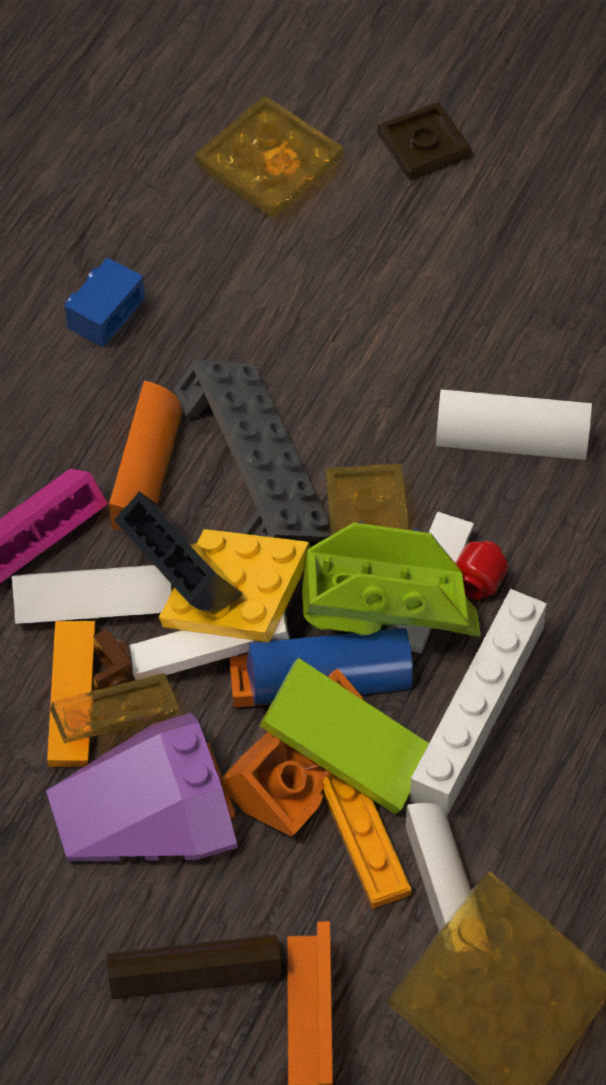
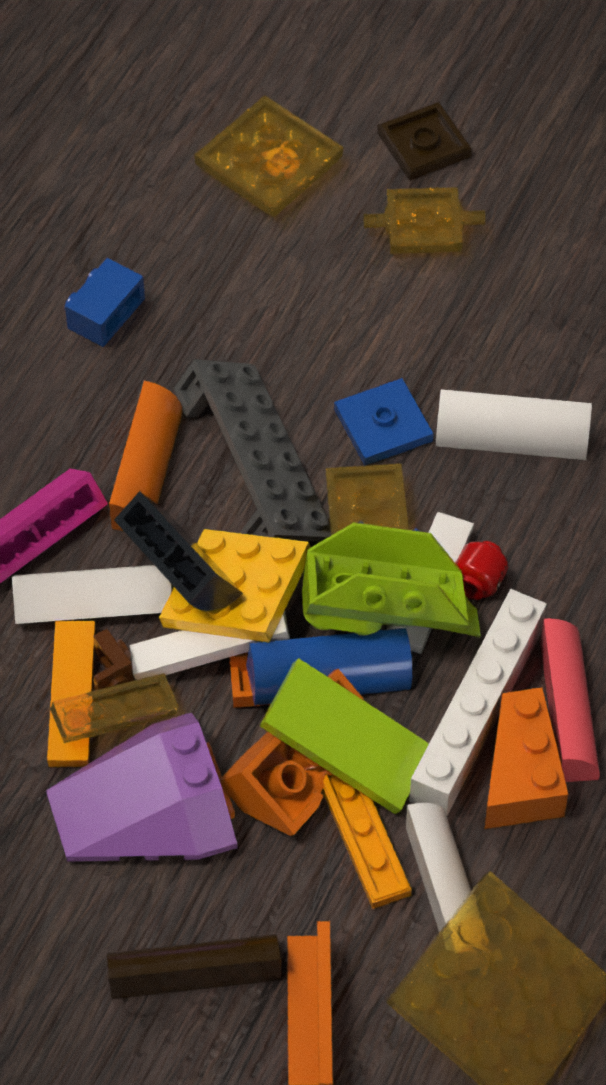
(383, 421): none -> blue plate
(424, 220): none -> clear yellow plate
(526, 766): none -> orange wedge
(569, 700): none -> coral brick

